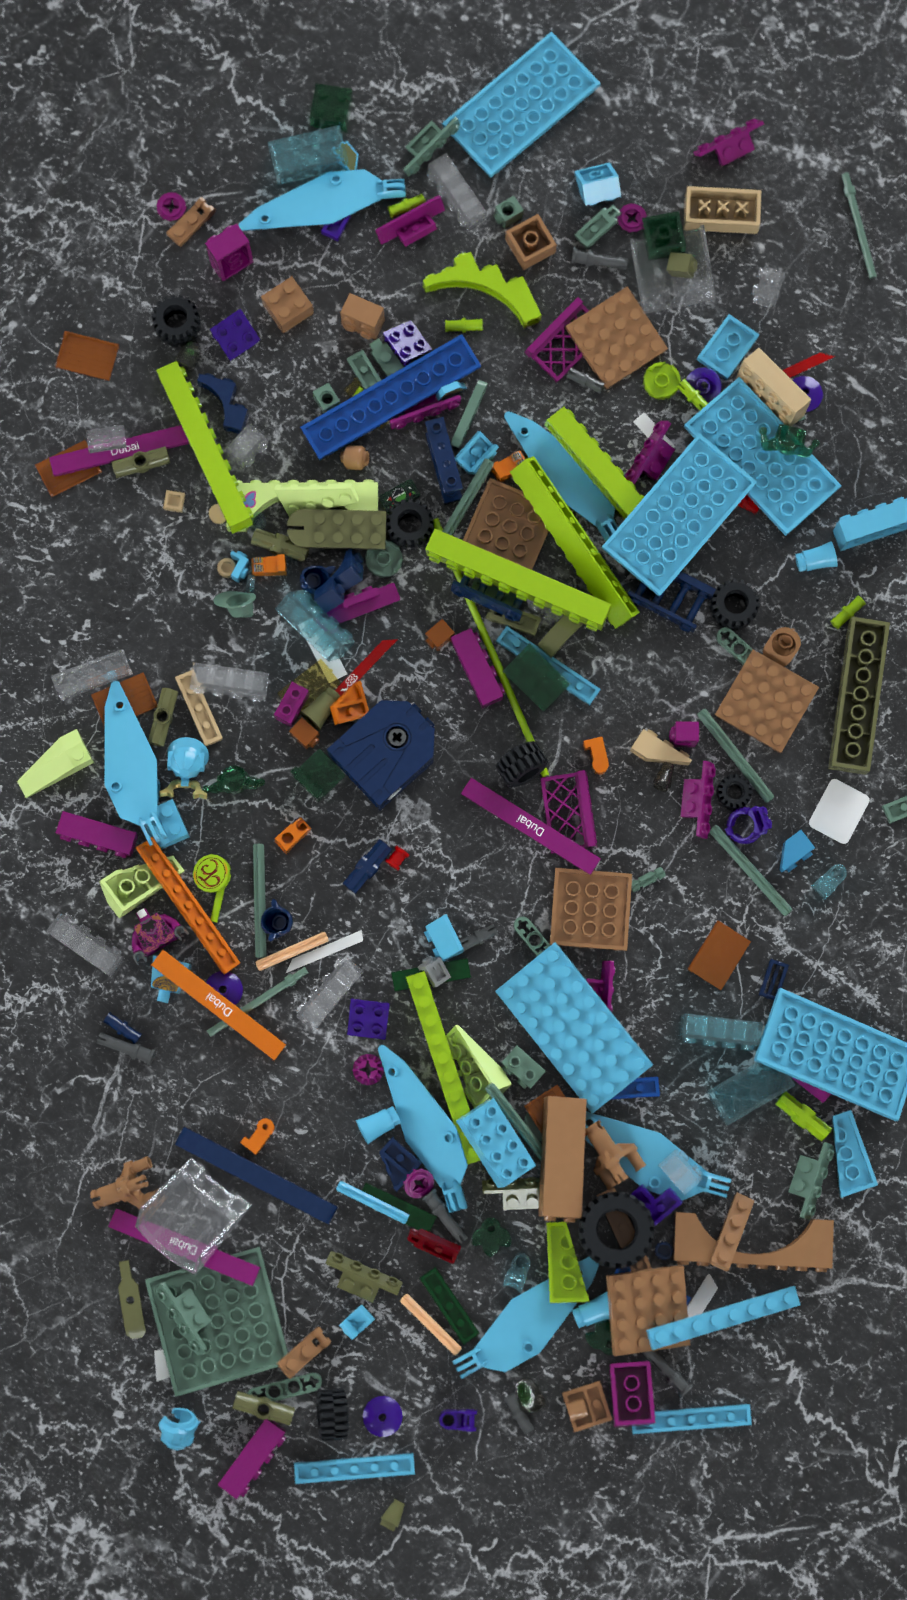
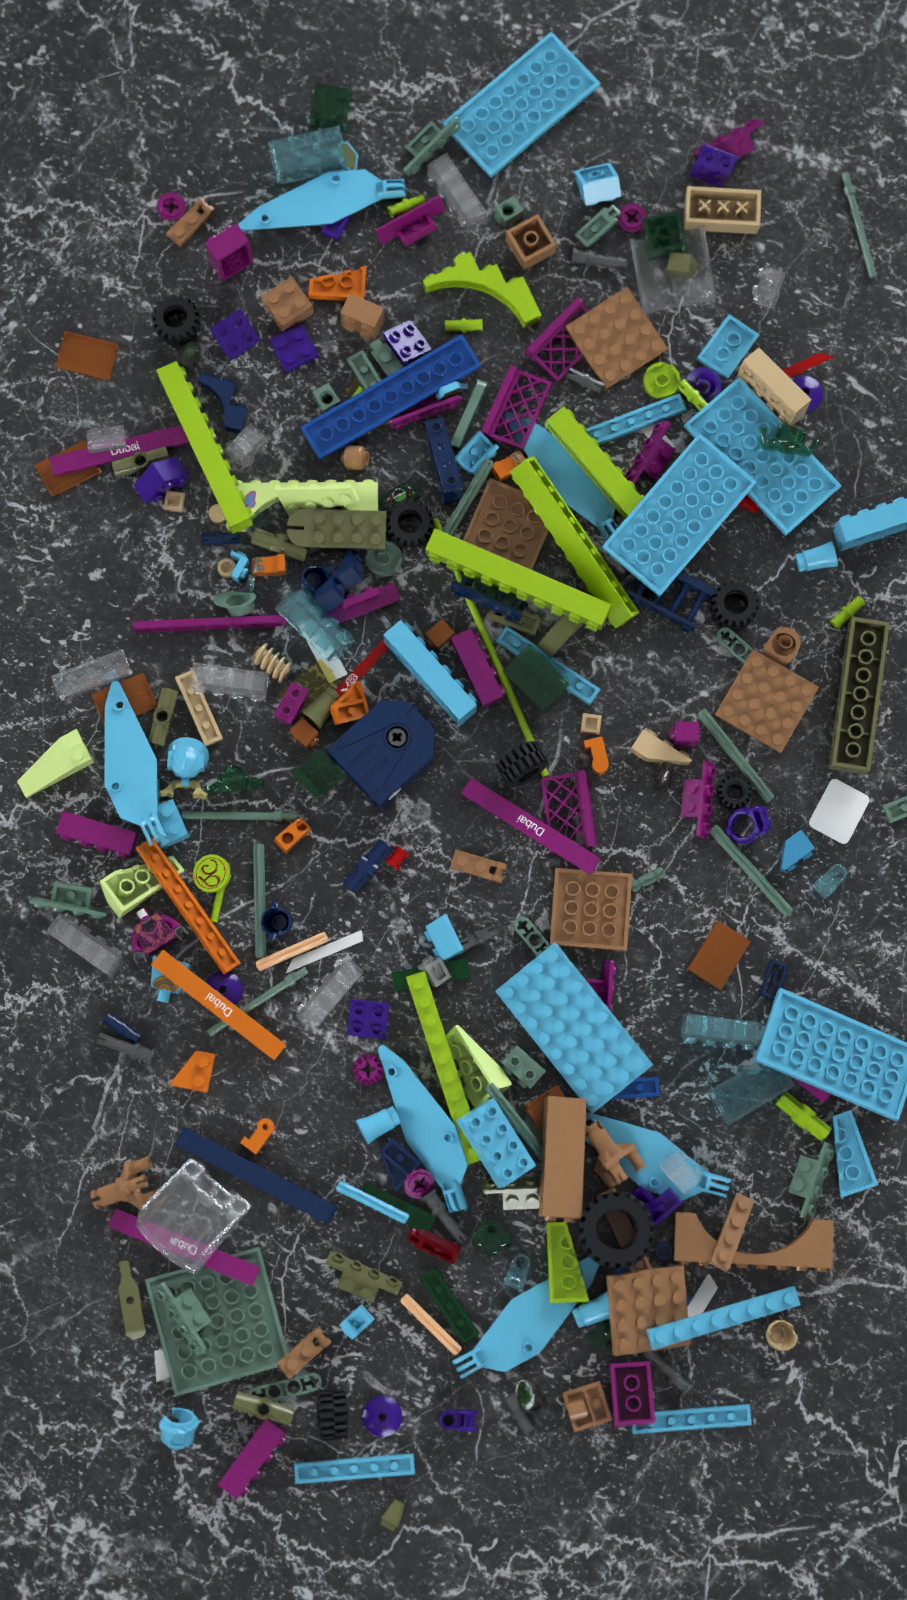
(72, 898): none -> sand green bracket
(160, 478): none -> dark purple brick
(196, 1072): none -> orange wing
(209, 623): none -> magenta tile
(220, 538): none -> dark blue pin
(272, 663): none -> tan piece
(277, 816): none -> sand green bar
(293, 348): none -> dark purple plate
(338, 286): none -> orange wing
(430, 672): none -> medium azure brick
(477, 866): none -> medium nougat plate
(502, 400): none -> magenta fence
(590, 724): none -> tan tile
(637, 419): none -> medium azure tile
(713, 166): none -> dark purple hinge
(781, 1335): none -> tan hair

